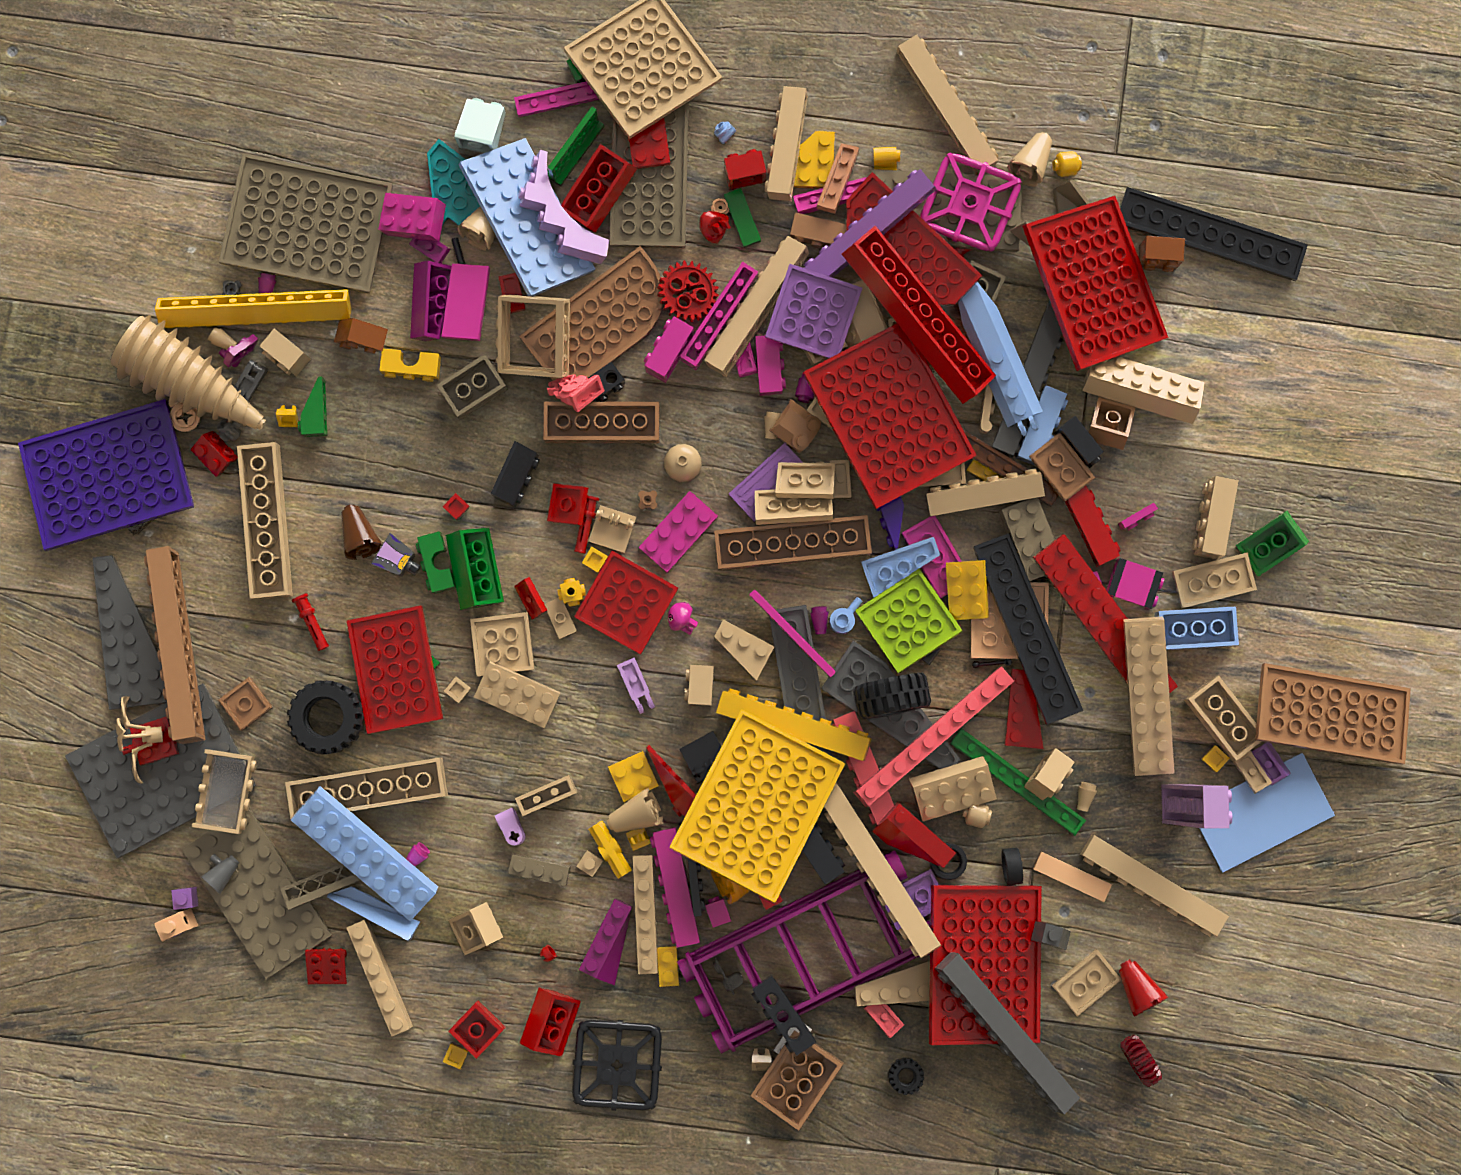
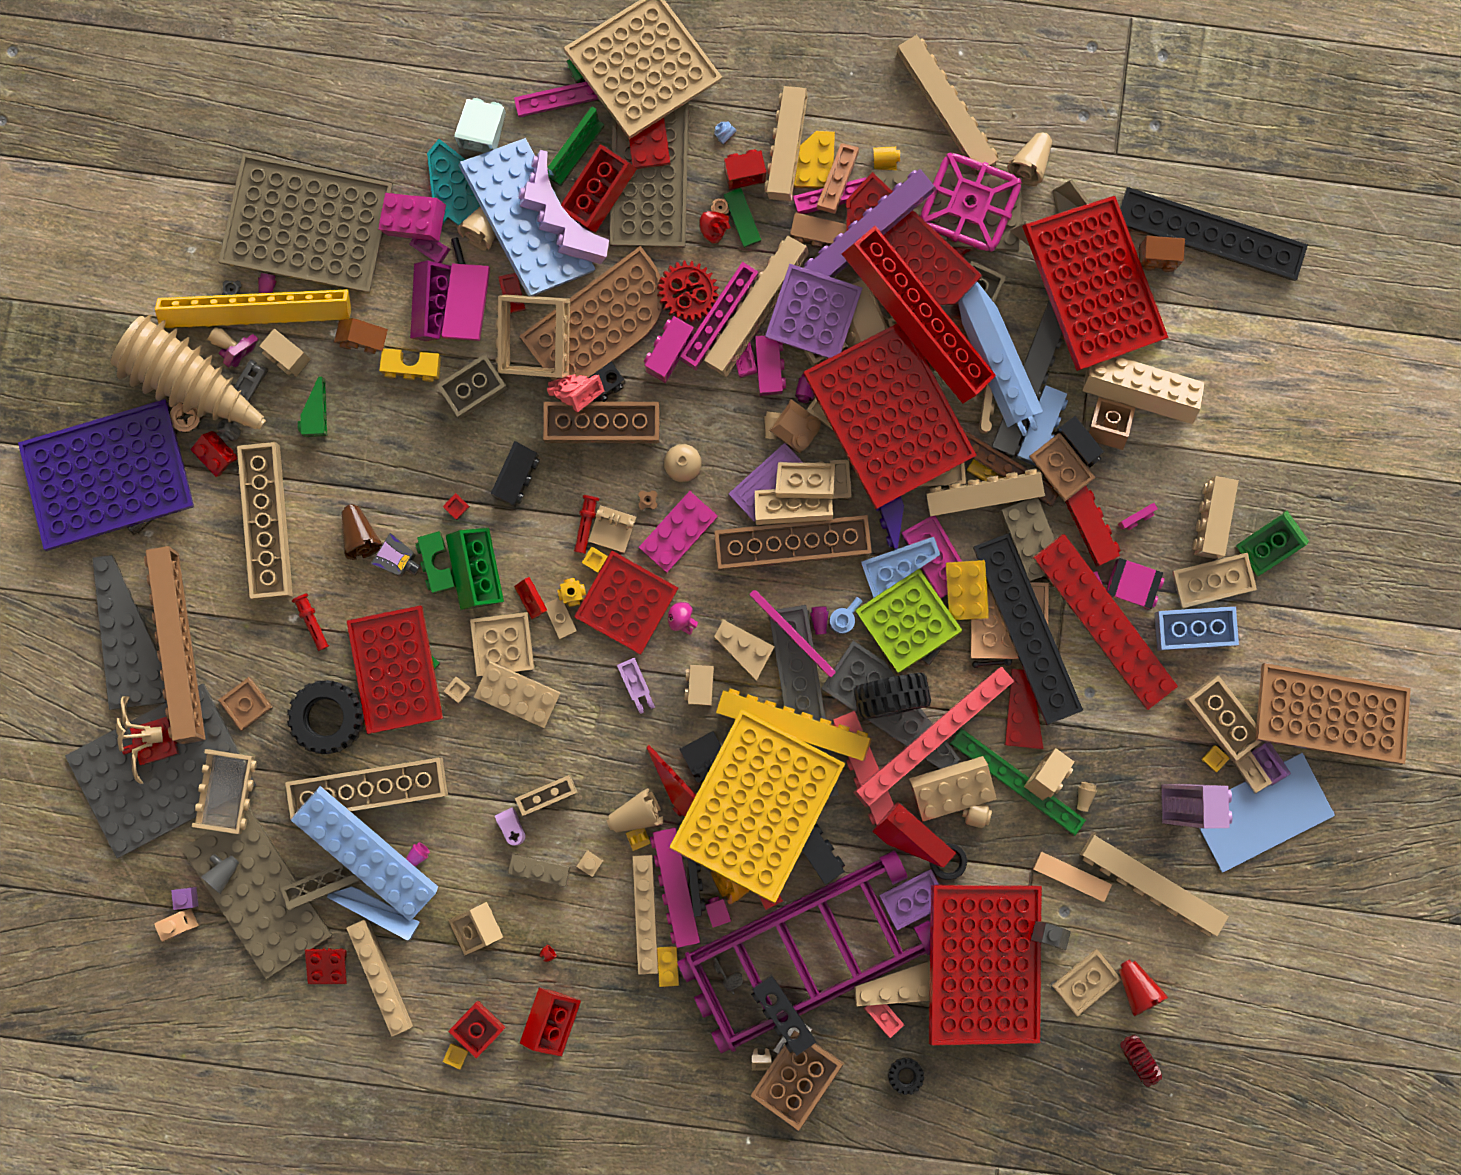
(287, 417): yellow tile -> none
(567, 504): red plate -> none
(606, 949): magenta wedge -> none
(609, 1054): black plate -> none
(610, 849): yellow piece -> none
(633, 776): yellow plate -> none
(880, 874): tan brick -> none
(1007, 1033): dark grey brick -> none
(1012, 866): black tyre -> none
(1067, 164): yellow head -> none
(1148, 696): tan brick -> none

